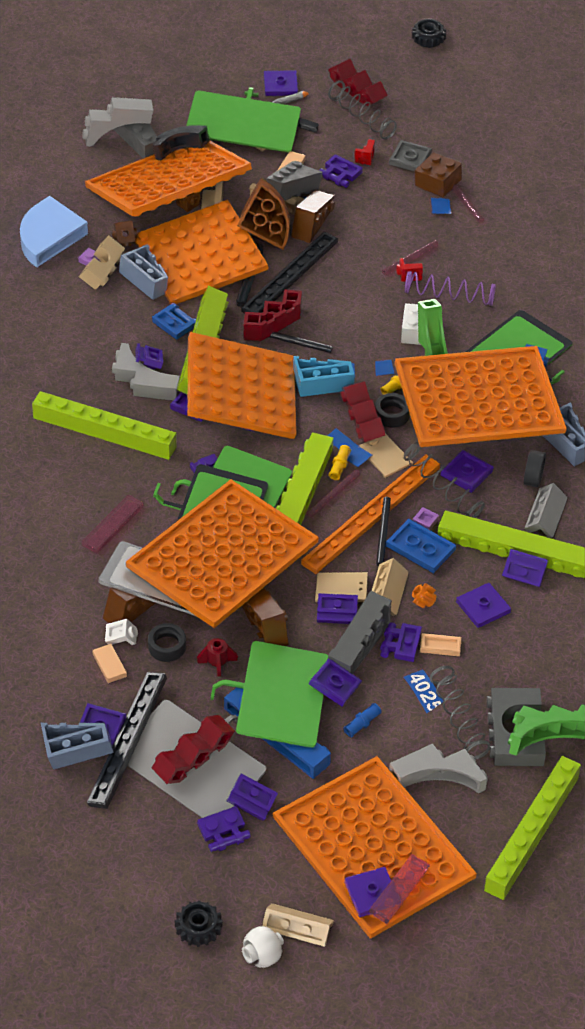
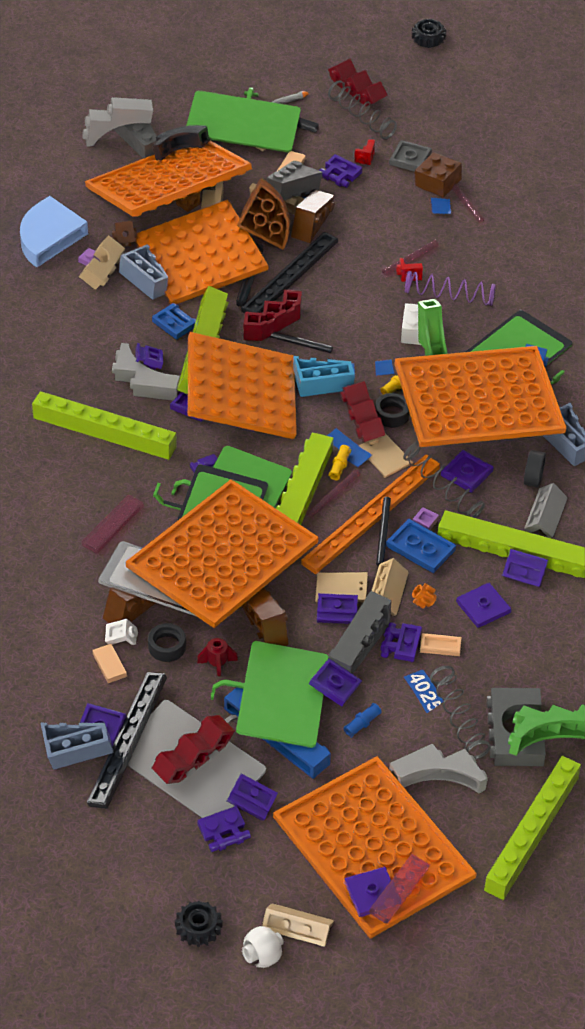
(280, 83): dark purple plate -> none

